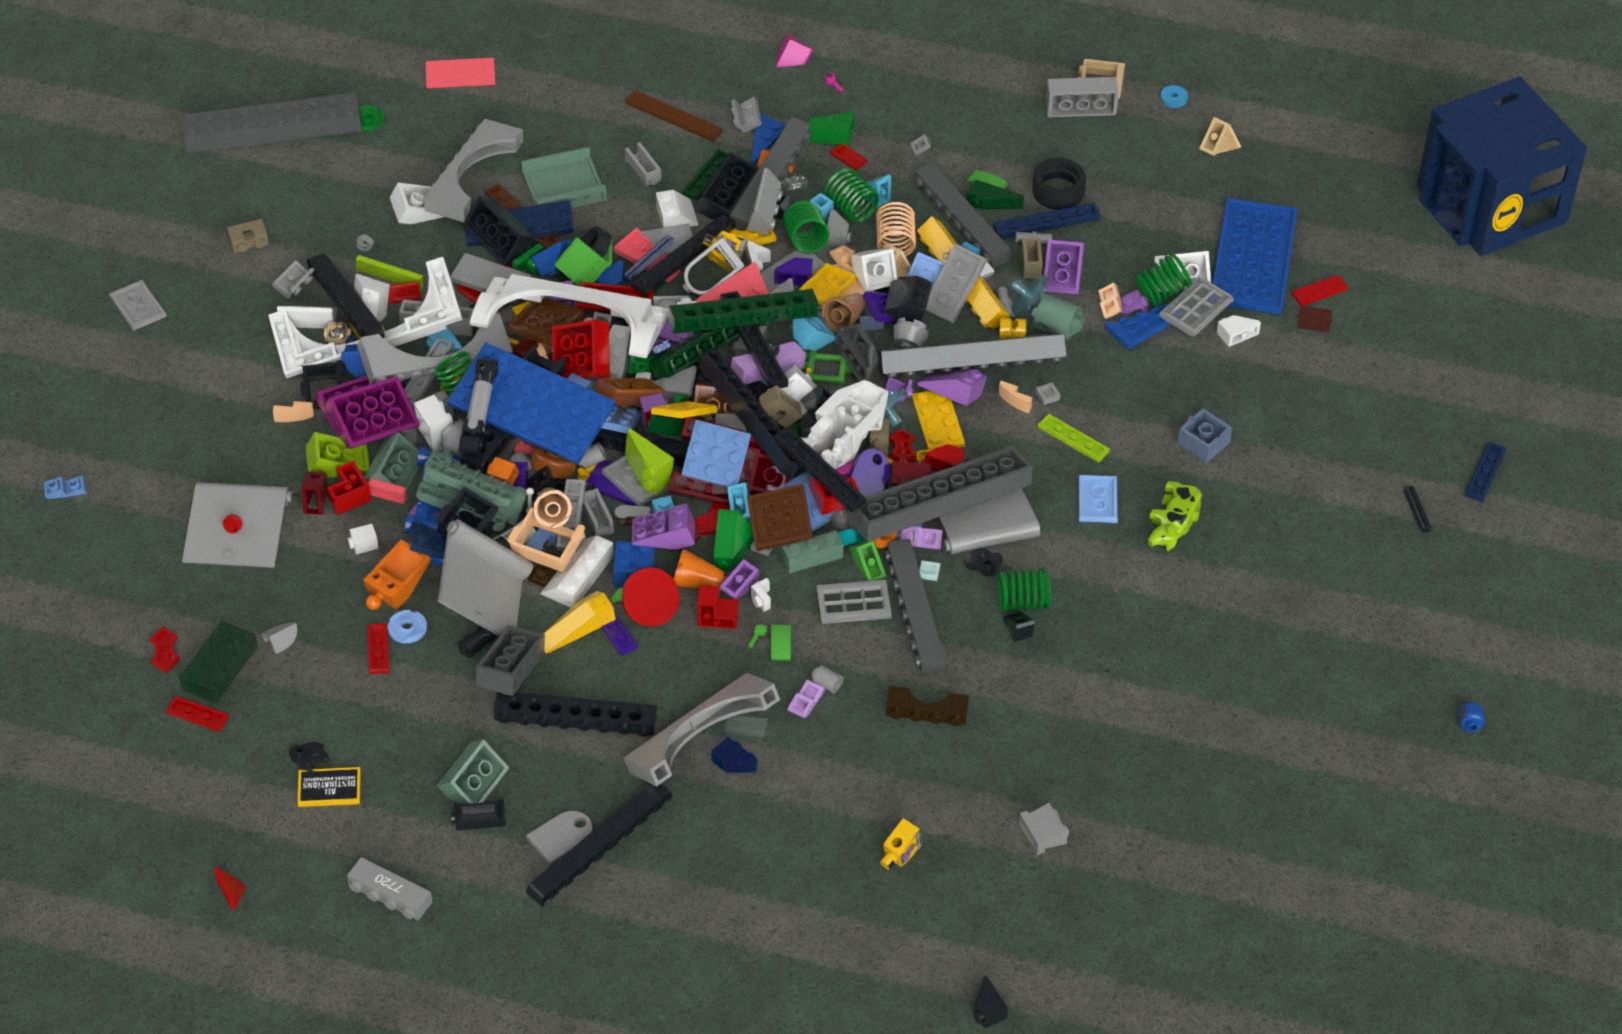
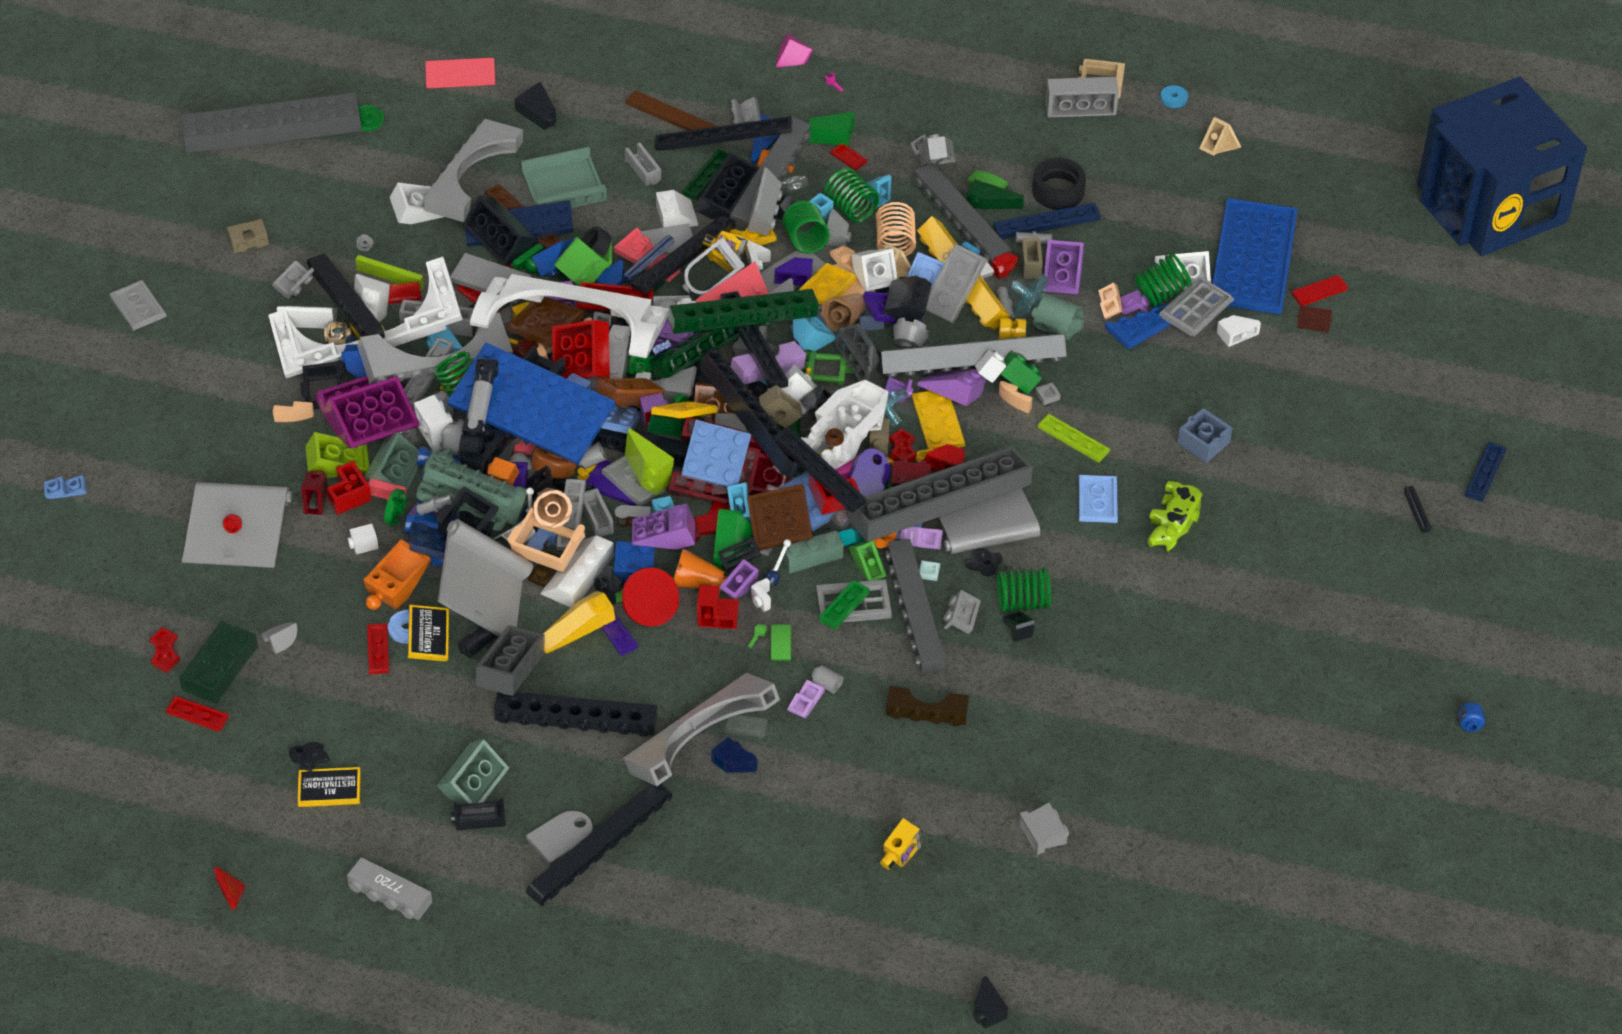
(395, 506): none -> green tile
(428, 633): none -> black tile
(435, 504): none -> light grey pin
(536, 106): none -> black slope
(608, 583): none -> black plate
(723, 133): none -> black tile
(735, 547): none -> black tile
(772, 575): none -> hinge
(834, 437): none -> reddish brown plate
(844, 605): none -> green plate
(936, 150): none -> light grey wedge
(962, 611): none -> light grey bracket
(991, 365): none -> white brick
(1004, 264): none -> red rock
(1020, 372): none -> green brick

